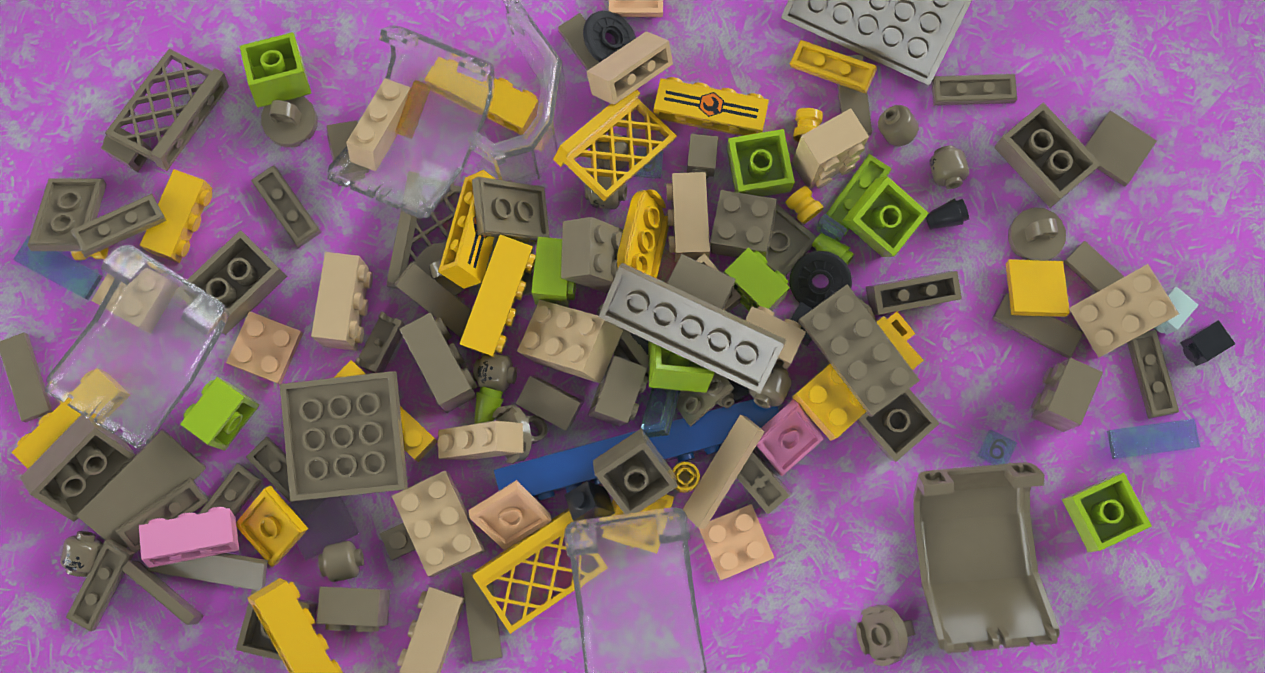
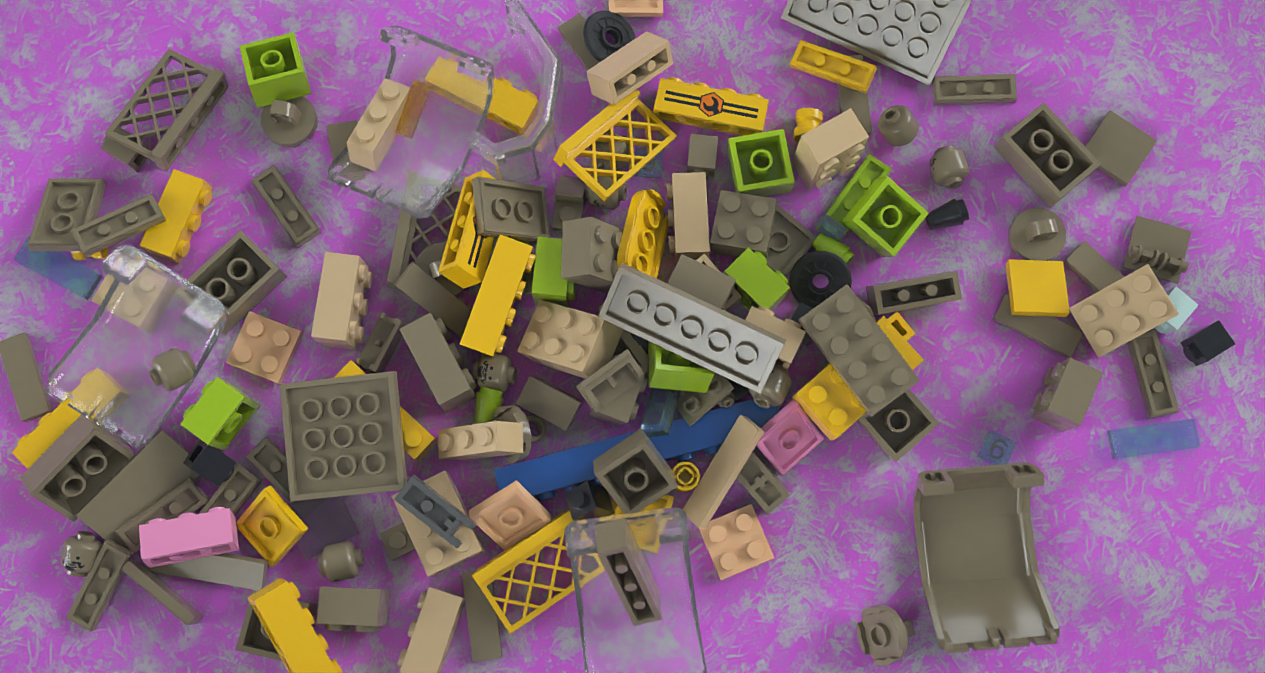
(172, 369): none -> dark tan head
(210, 463): none -> black brick
(433, 510): none -> dark grey hinge
(569, 201): none -> dark tan slope
(610, 381): none -> dark tan hinge
(628, 571): none -> dark tan brick
(804, 204): yellow wheel -> none
(1106, 512): lime brick -> none
(1160, 247): none -> dark tan hinge

